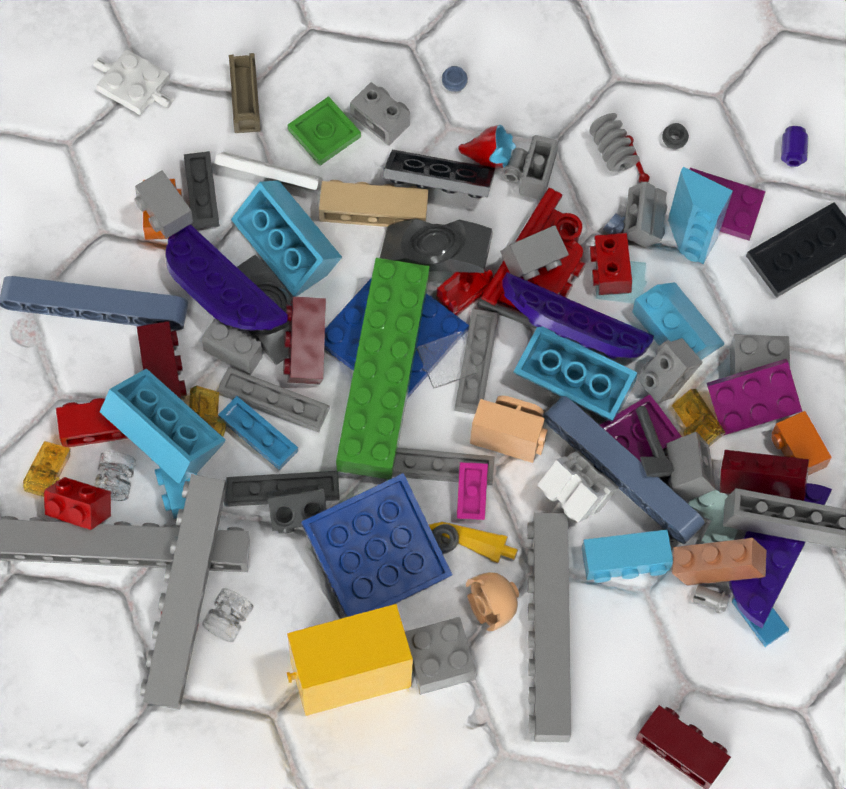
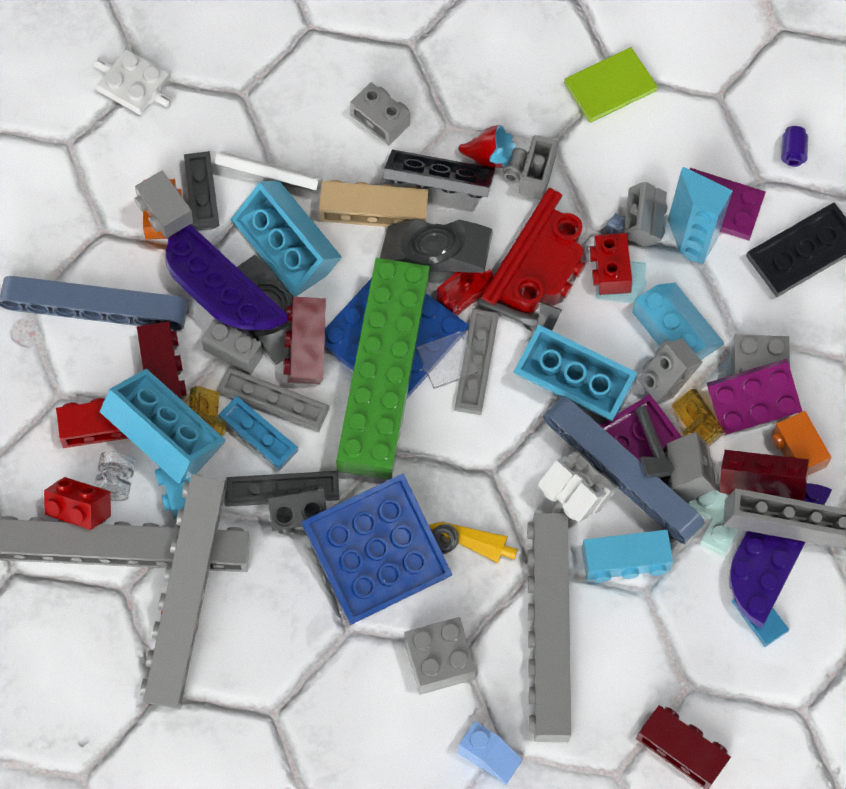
(46, 468): clear yellow plate -> none
(226, 617): clear wheel -> none
(244, 93): dark tan container -> none
(324, 131): bright green tile -> none
(350, 659): yellow container -> none
(437, 464): light grey tile -> none
(454, 78): sand blue plate -> none
(472, 491): dark pink plate -> none
(489, 752): none -> light blue slope
(493, 599): light nougat cylinder -> none
(509, 427): light nougat brick -> none
(534, 253): light grey brick -> none
(575, 320): dark purple plate -> none
(610, 84): none -> lime tile
(612, 144): light grey piece -> none
(643, 176): red hinge -> none
(678, 130): dark grey plate -> none
(711, 598): light grey pin -> none
(719, 561): nougat brick -> none

